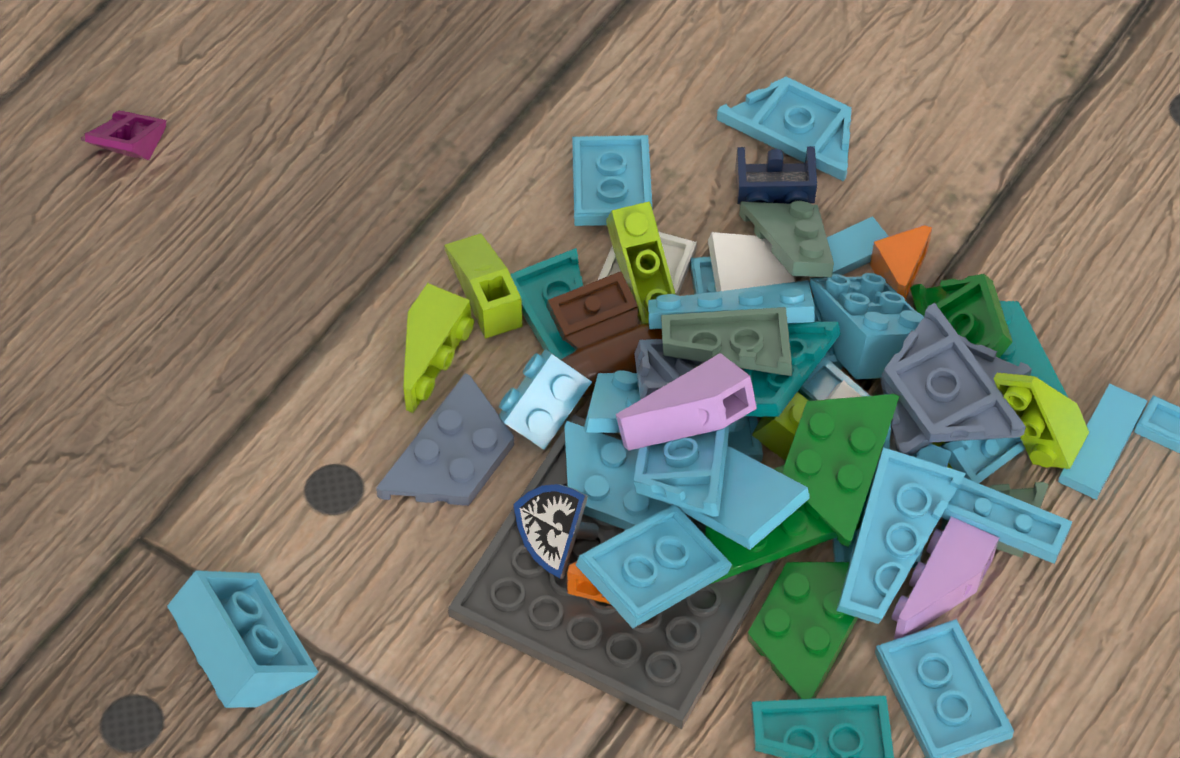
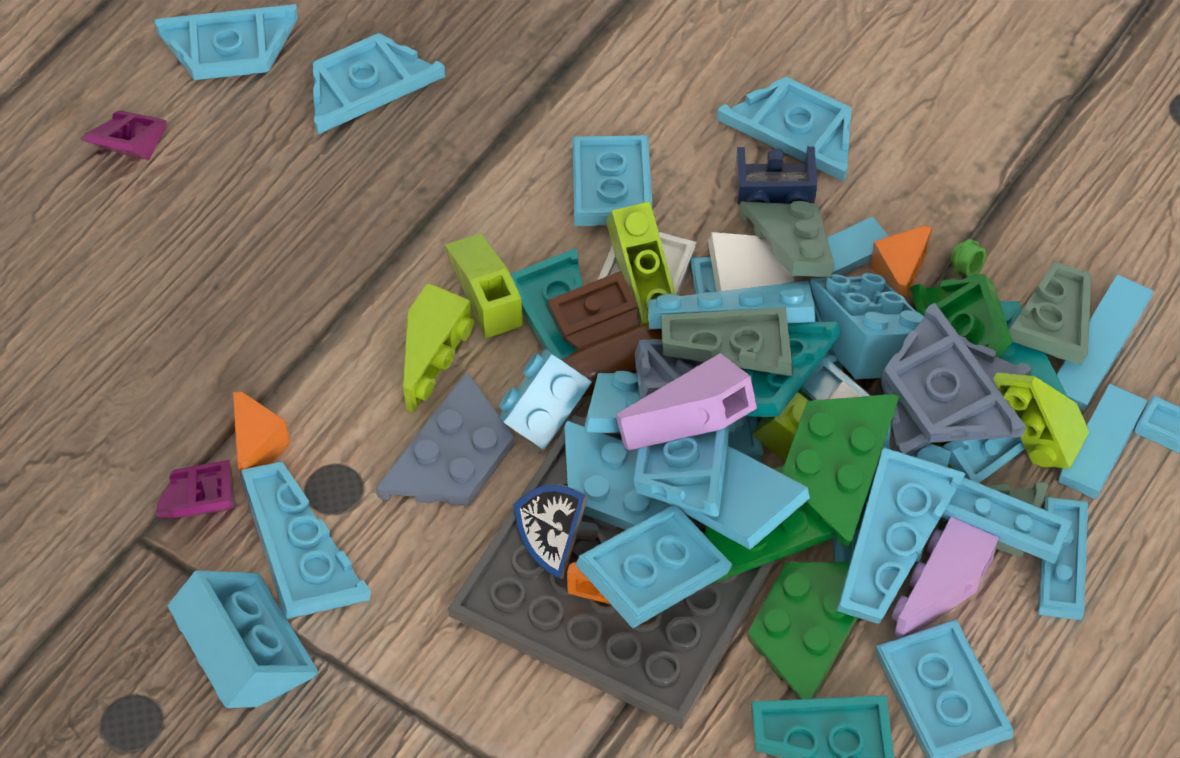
(198, 491): none -> magenta slope
(229, 40): none -> medium azure wing
(259, 433): none -> orange slope
(297, 546): none -> medium azure wing
(366, 78): none -> medium azure wing
(968, 258): none -> bright green plate
(1057, 315): none -> sand green wing
(1064, 582): none -> medium azure tile
(1108, 333): none -> medium azure tile

